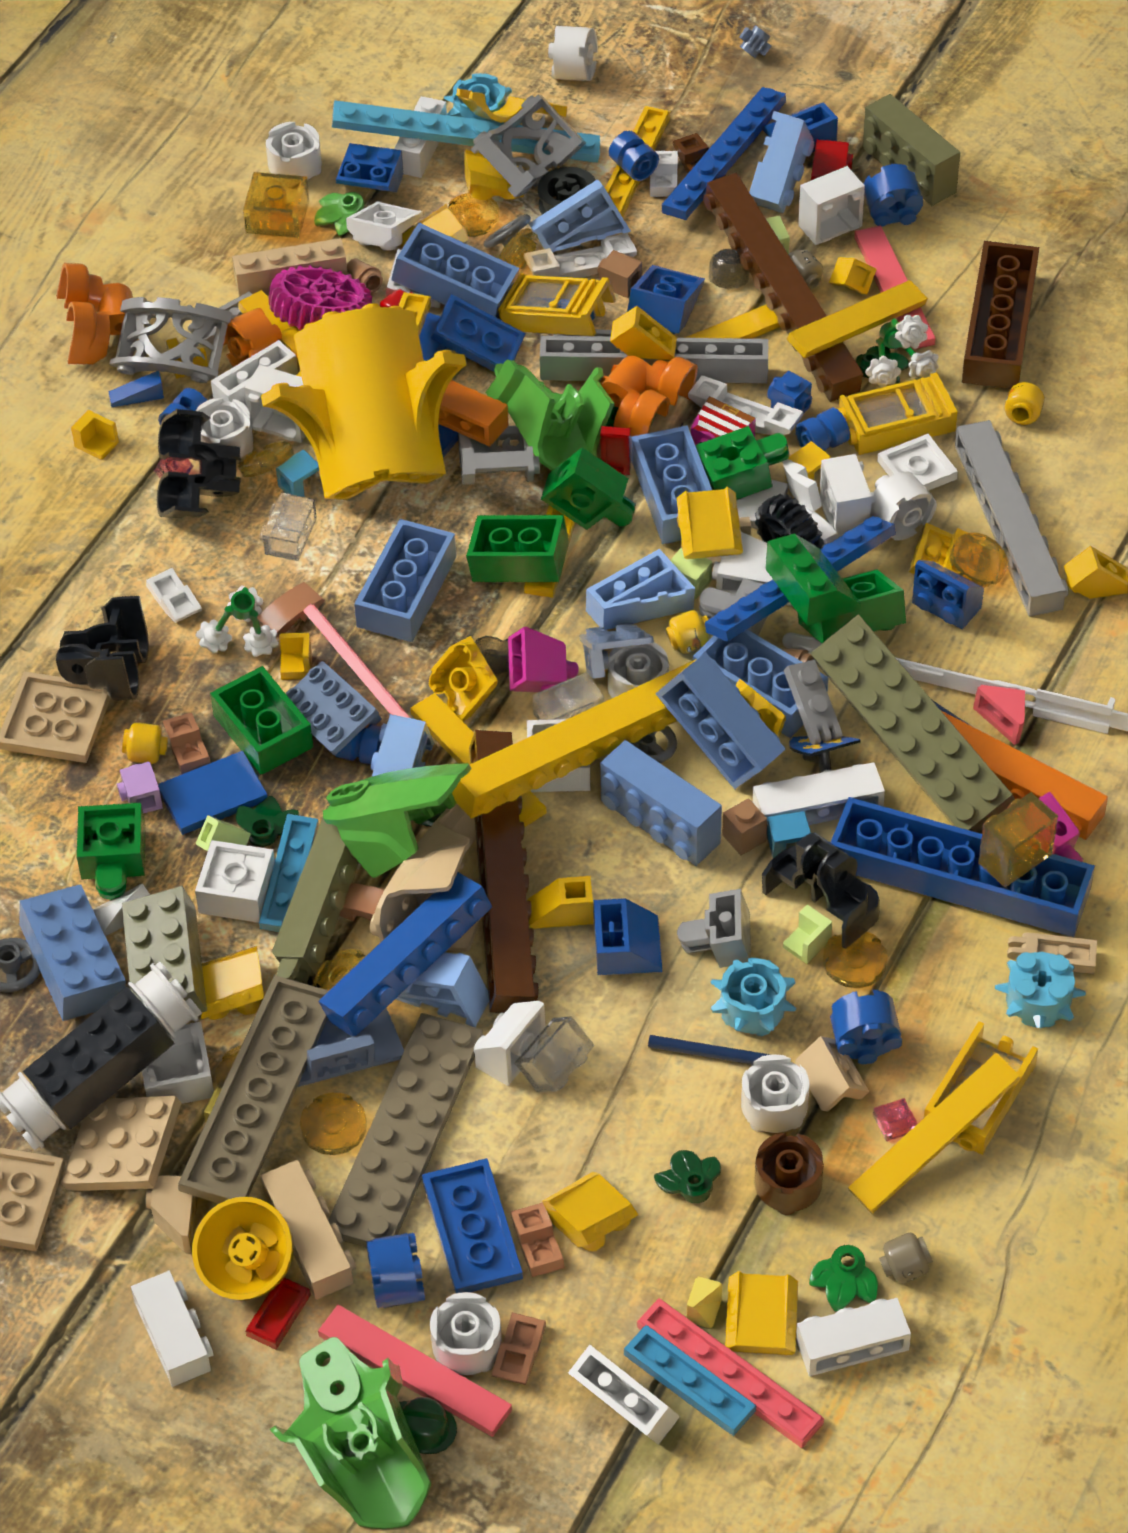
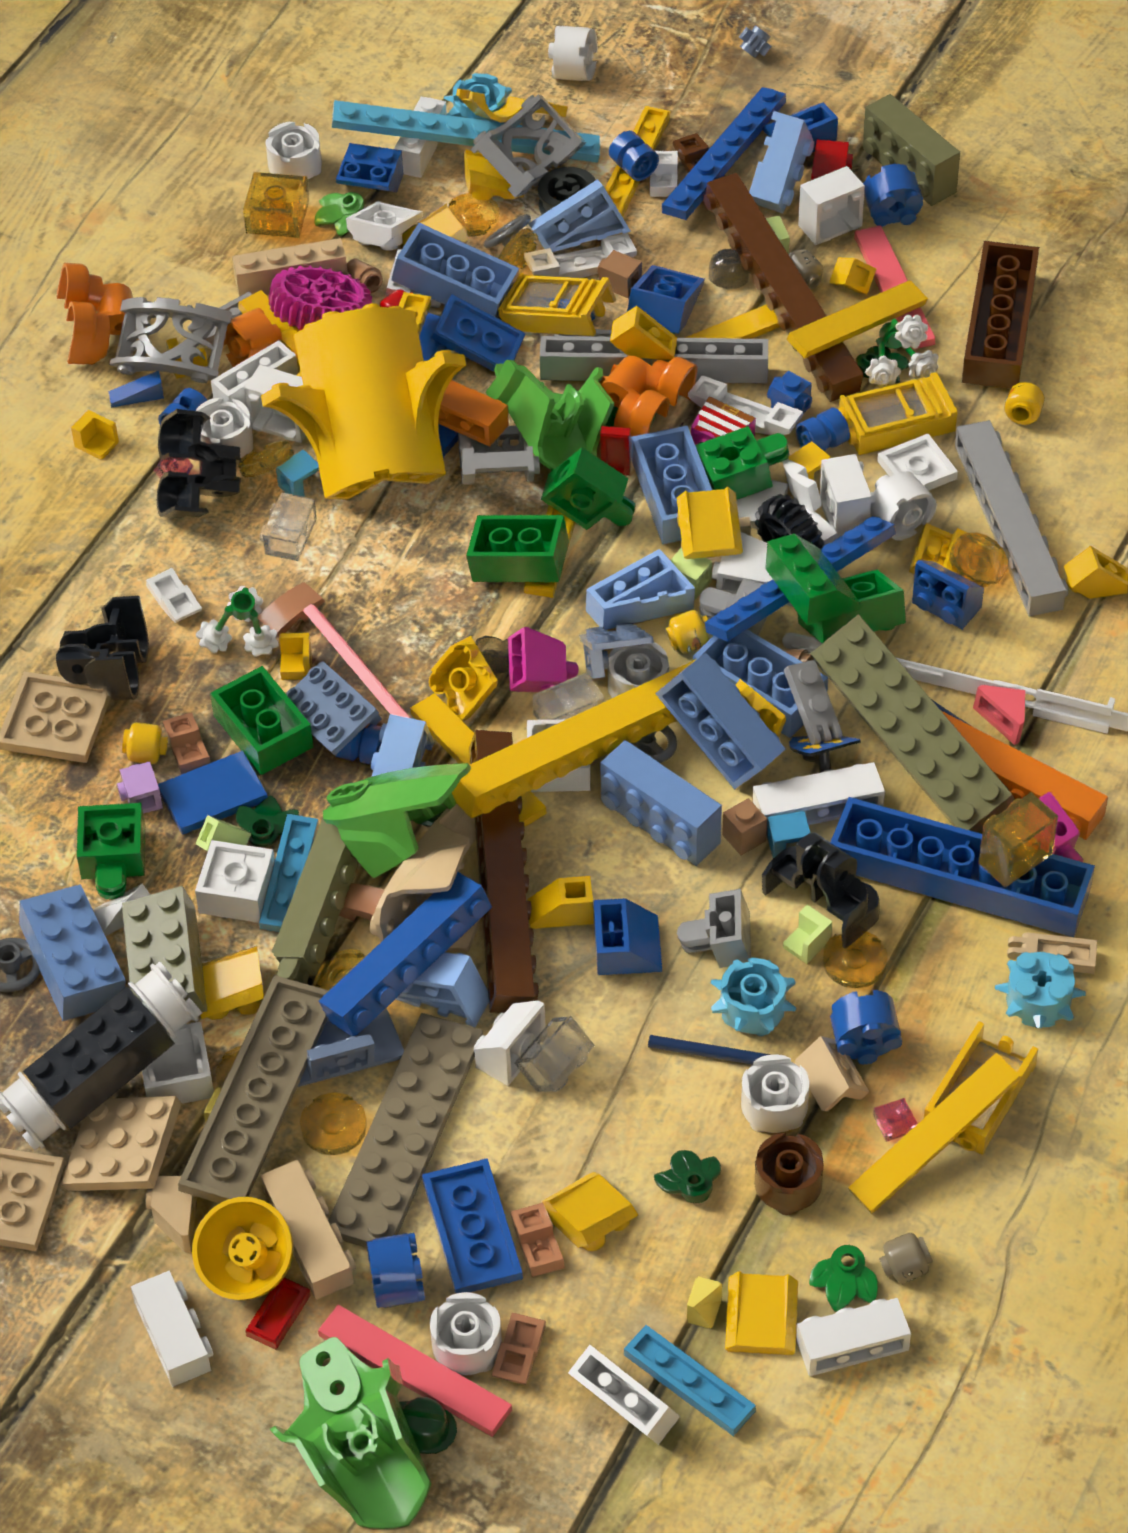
(405, 580): medium blue brick -> none
(772, 1401): coral tile -> none

